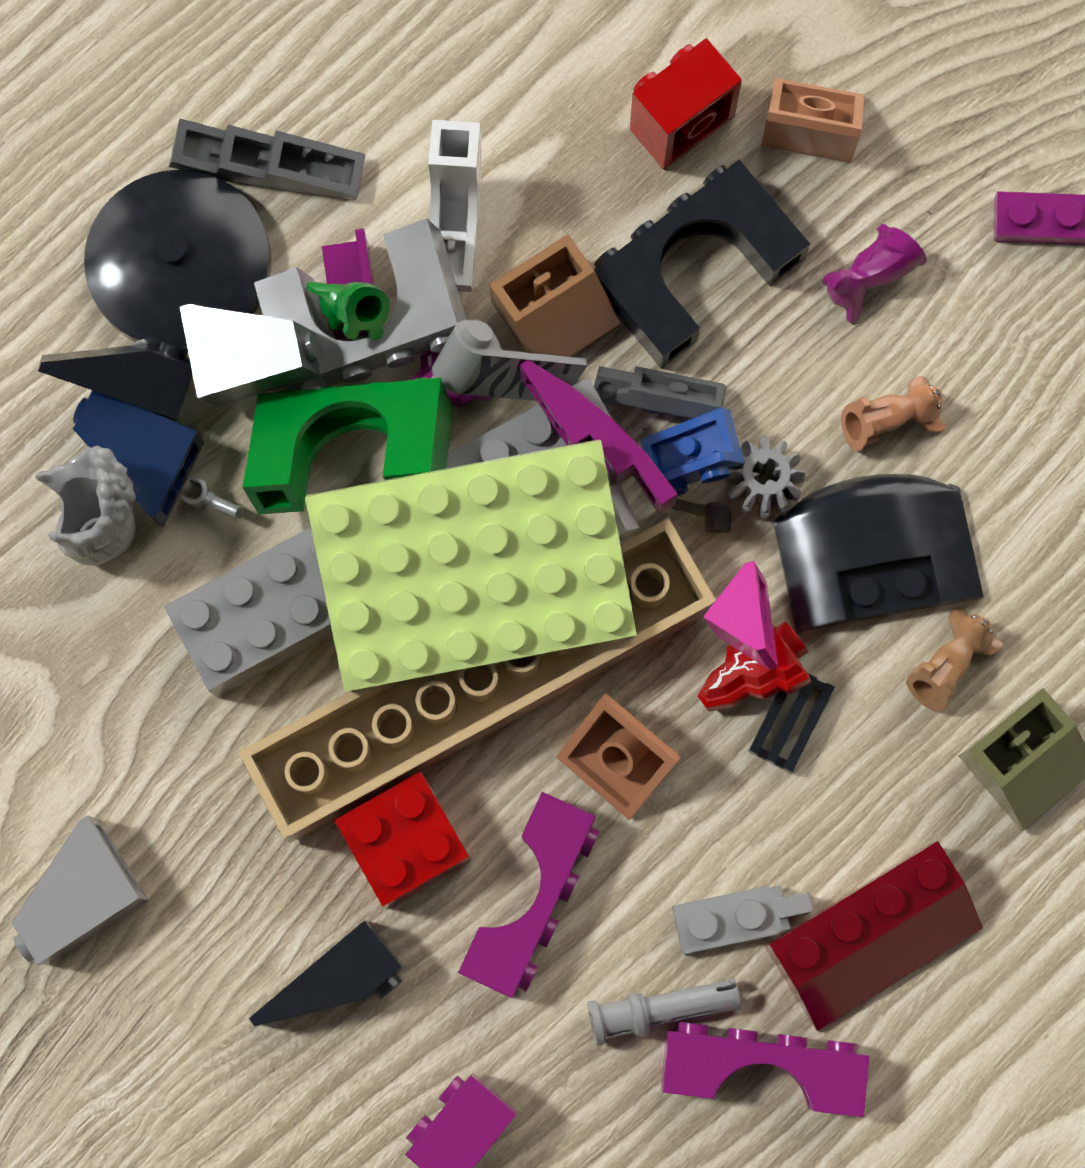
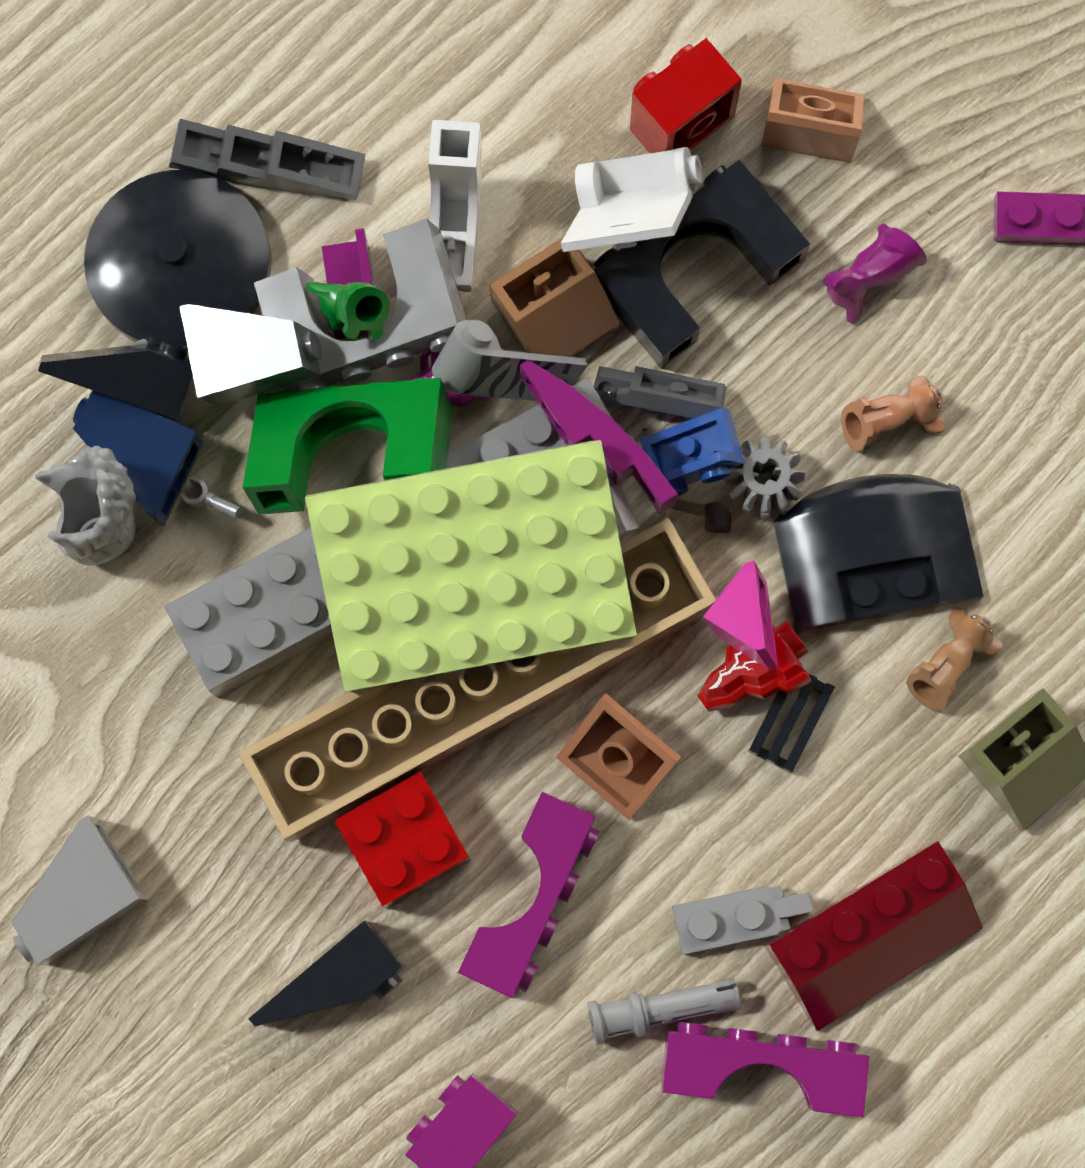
(632, 199): none -> white door

